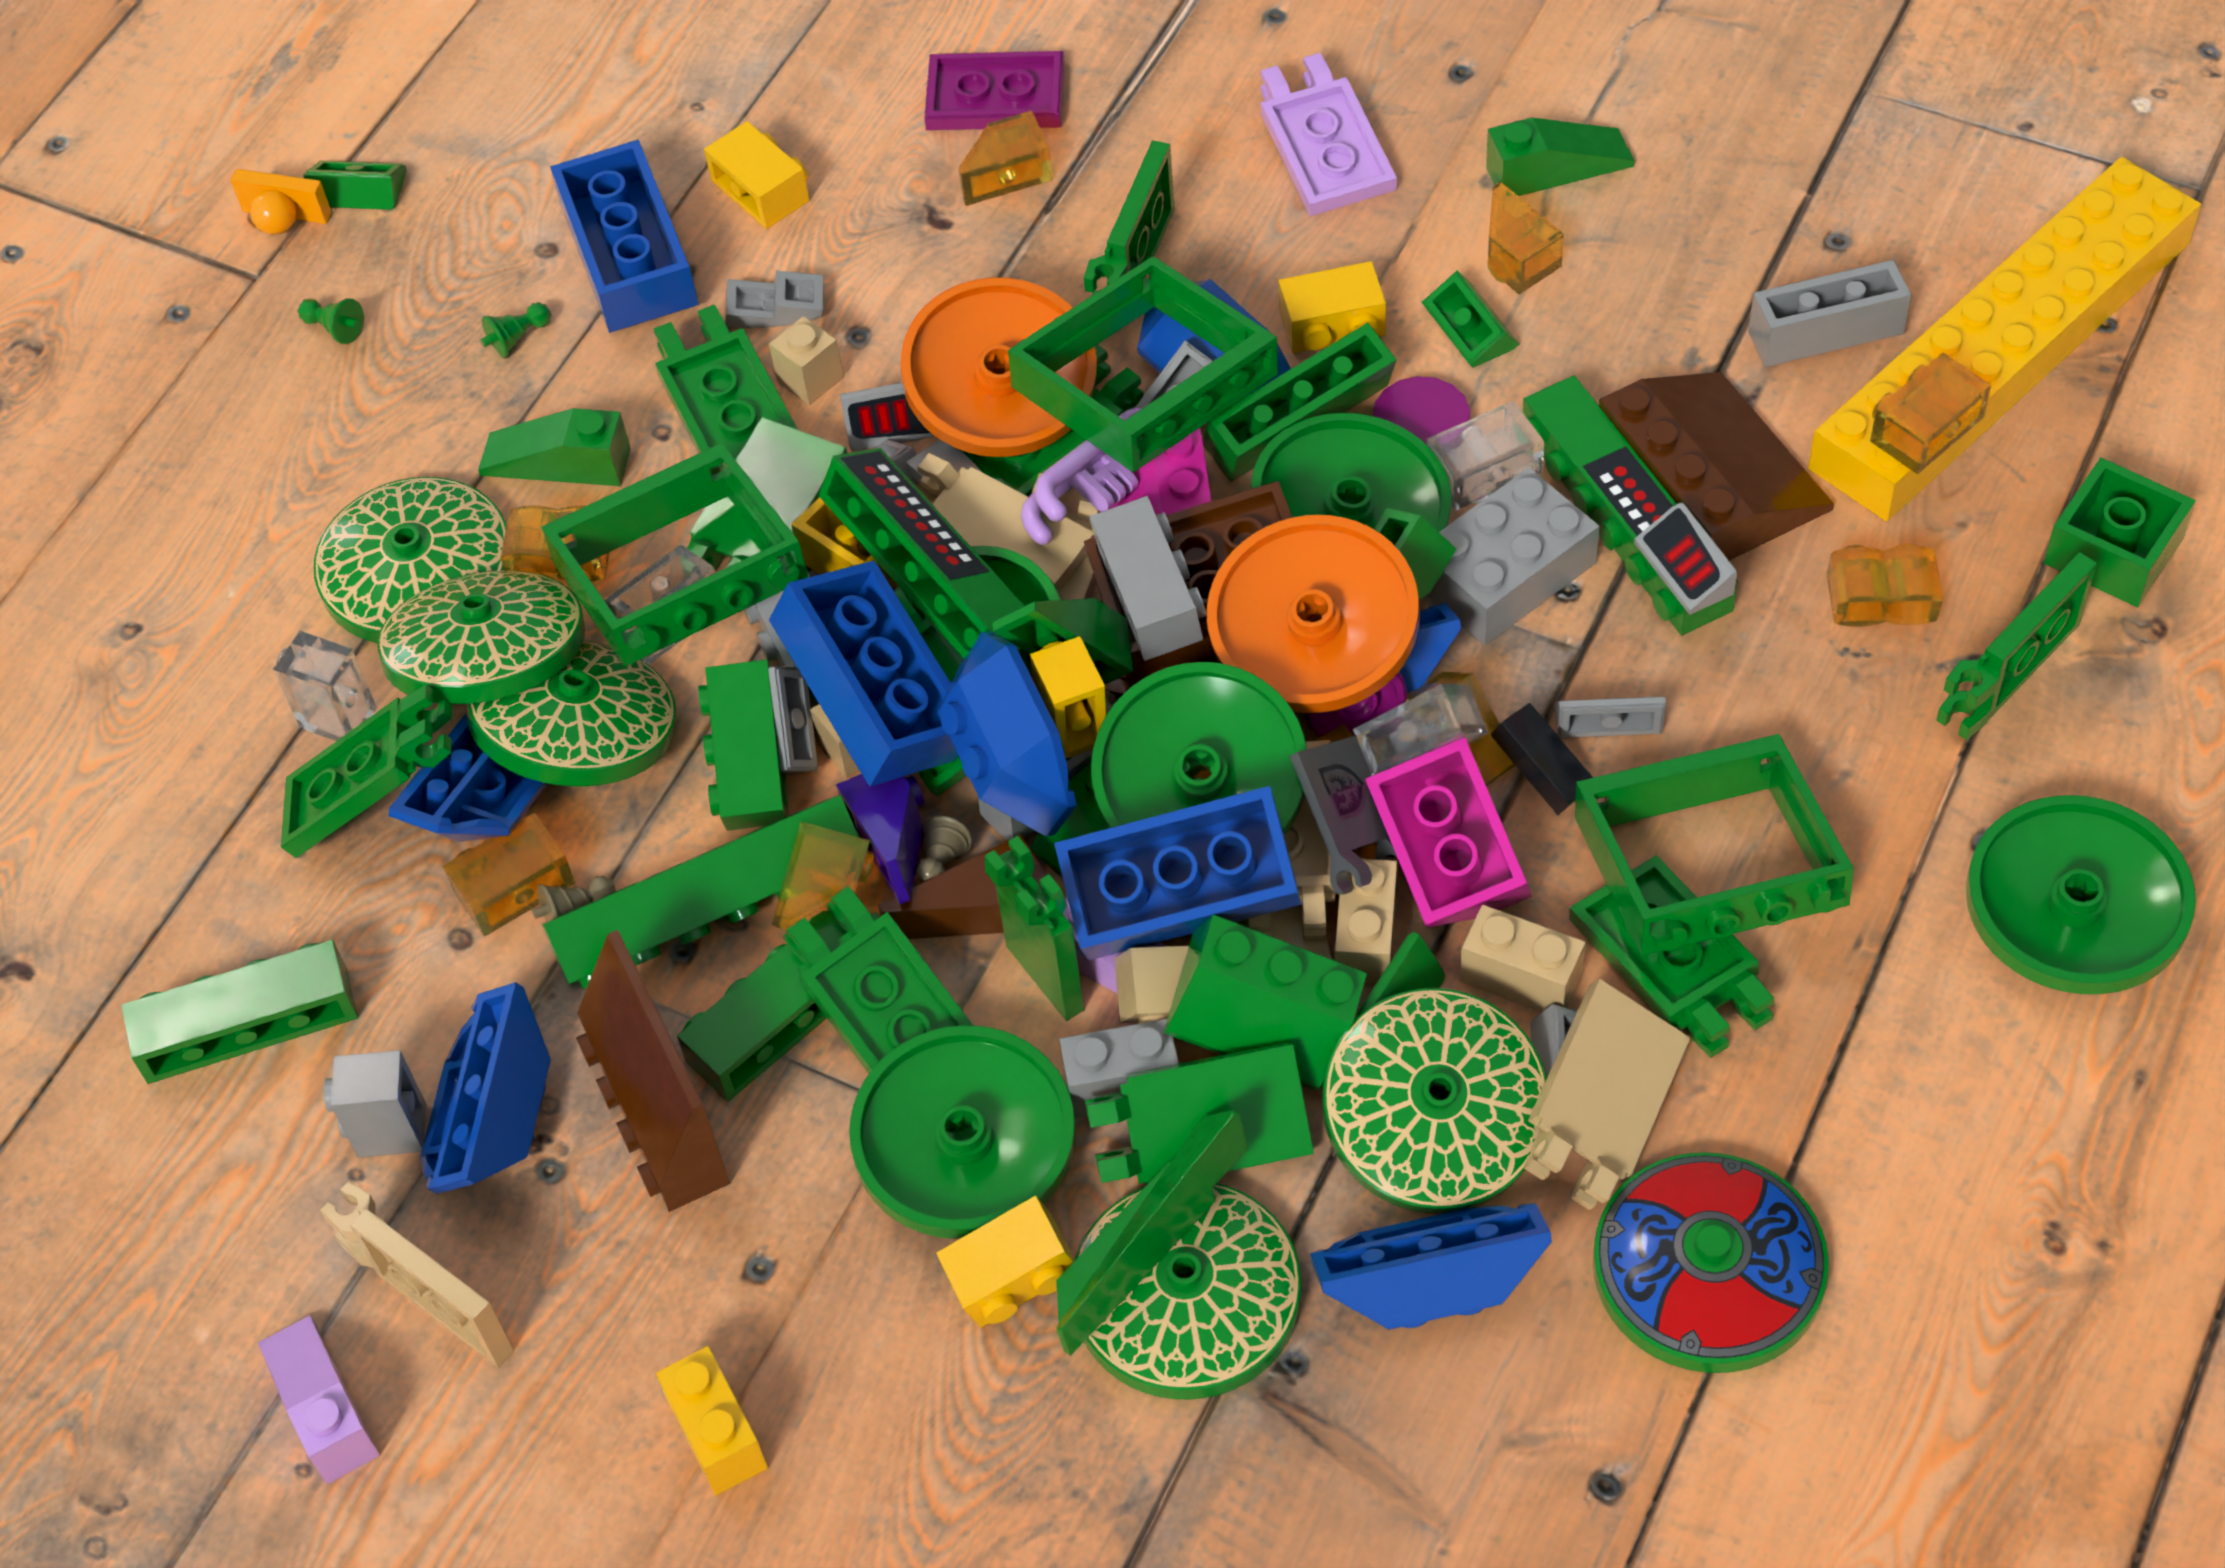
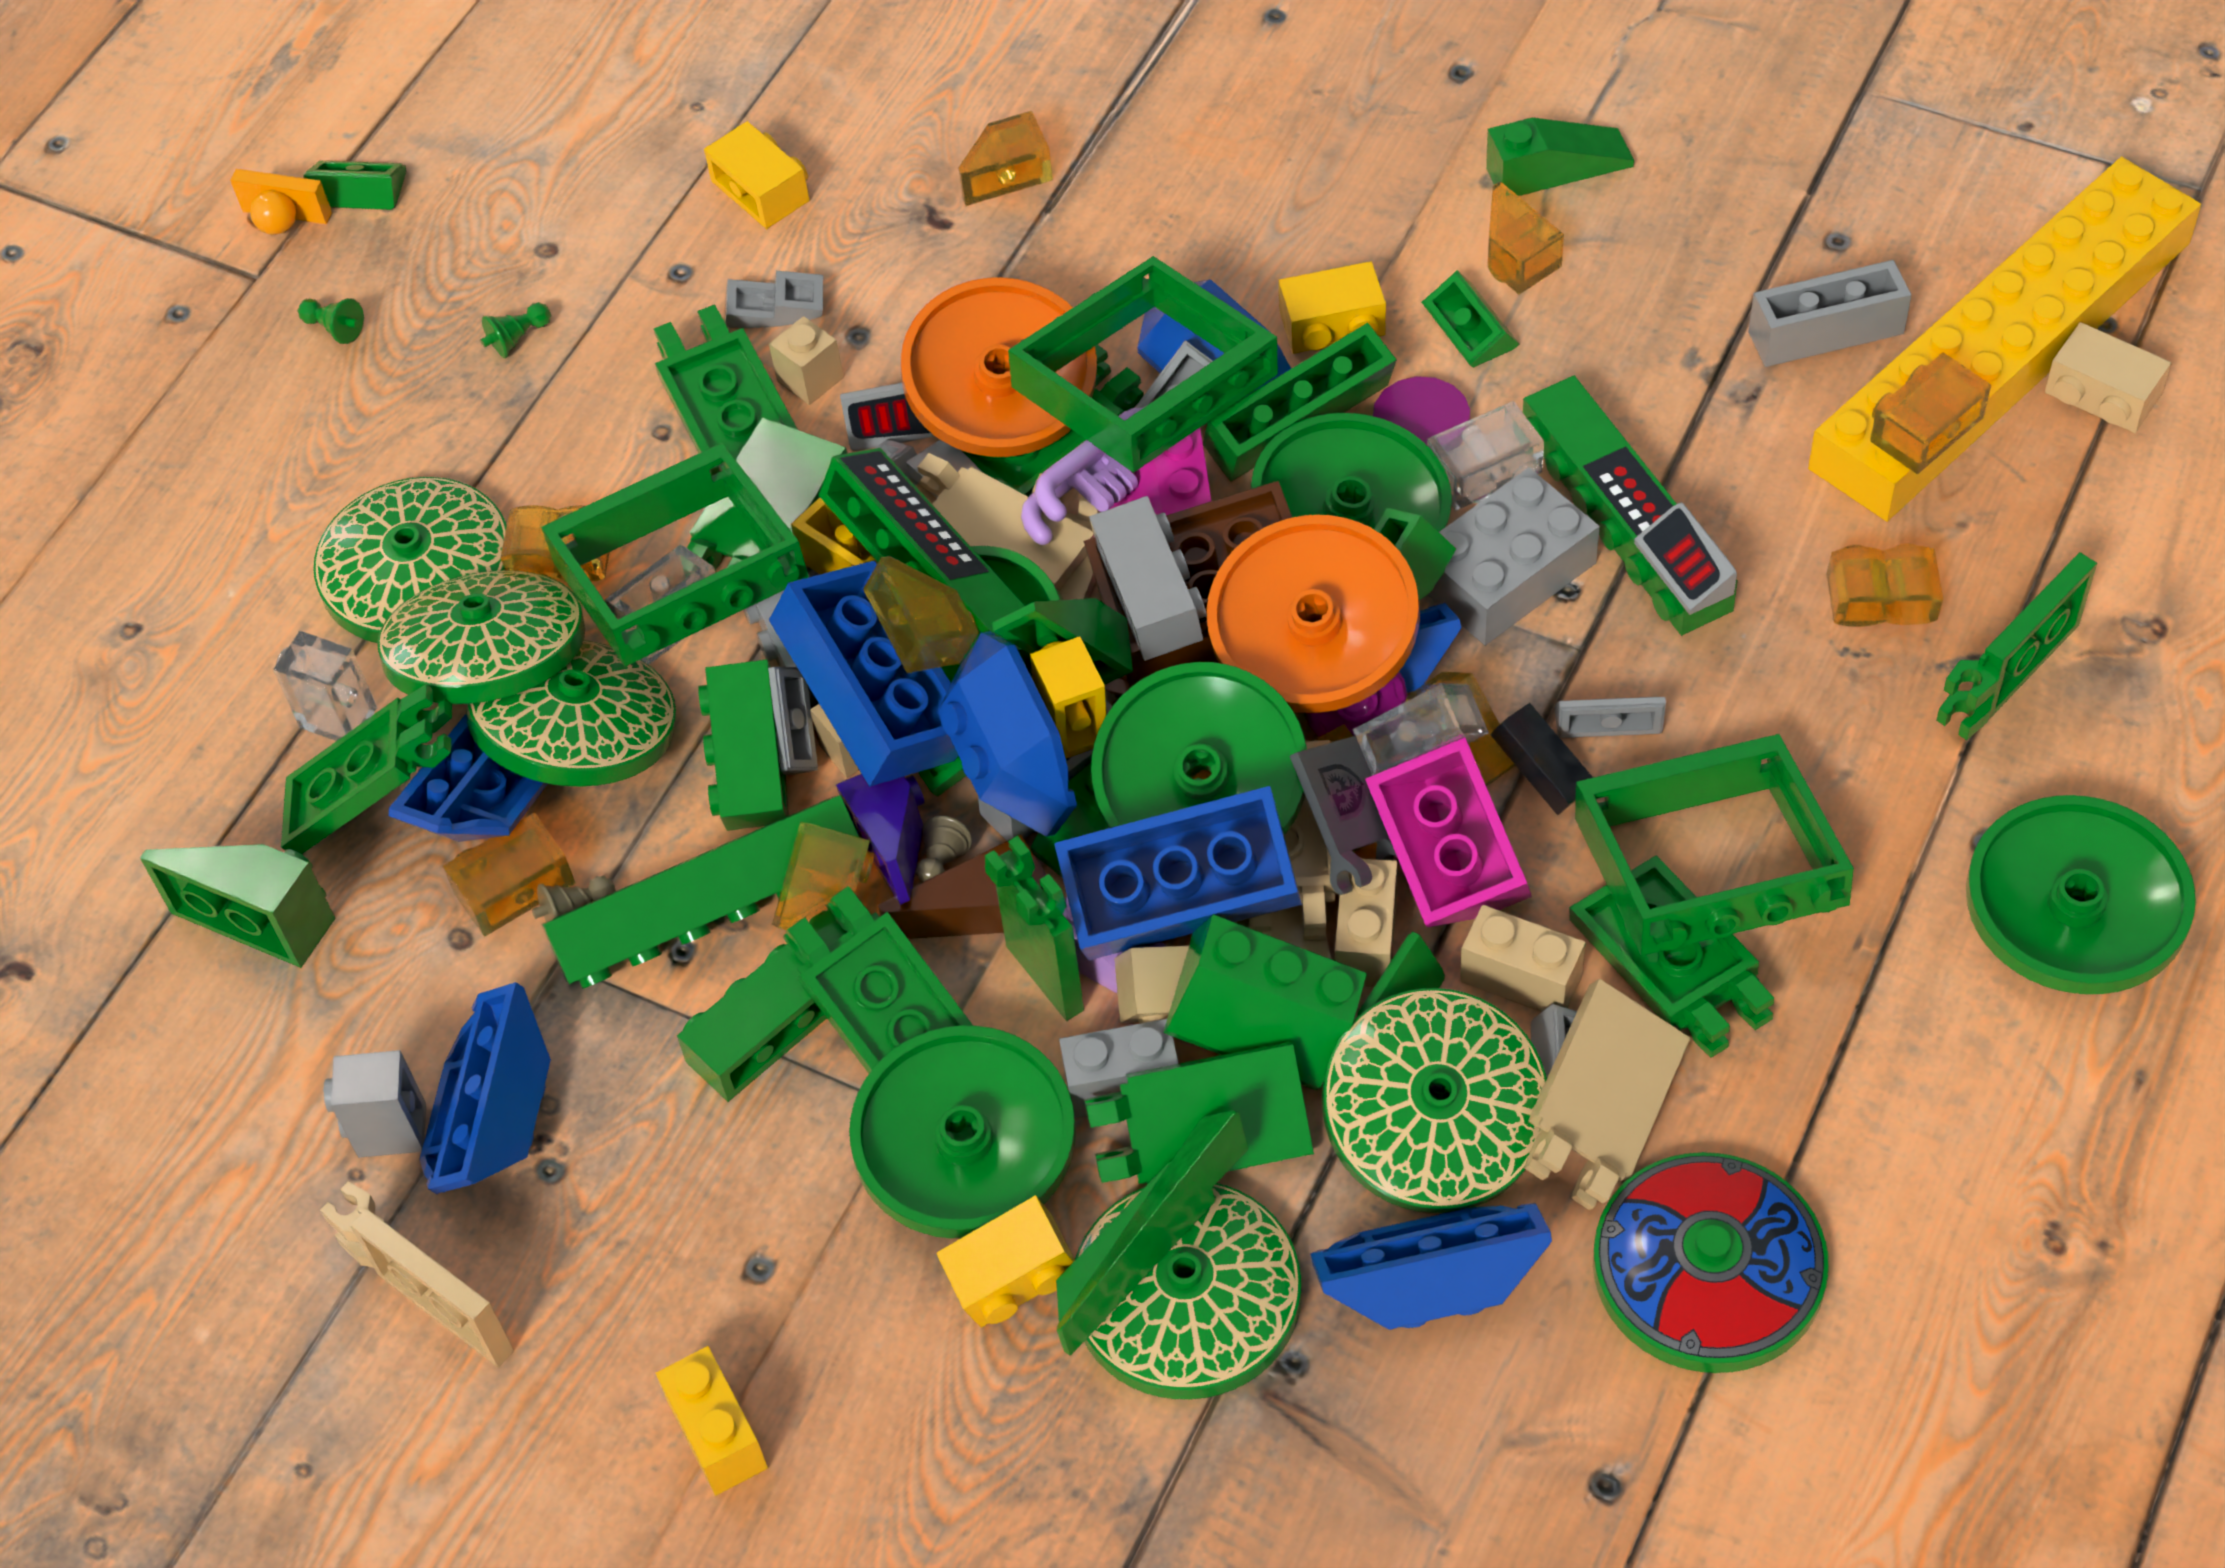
(239, 1011): brick -> none
(246, 895): none -> green slope
(317, 1400): lavender slope -> none
(561, 447): green slope -> none
(624, 236): blue brick -> none
(647, 1082): reddish brown slope -> none
(920, 616): none -> clear yellow slope
(986, 87): magenta tile -> none
(1140, 221): green tile -> none
(1324, 138): lavender tile -> none
(1716, 458): reddish brown slope -> none
(2107, 377): none -> tan brick
(2124, 527): green brick -> none

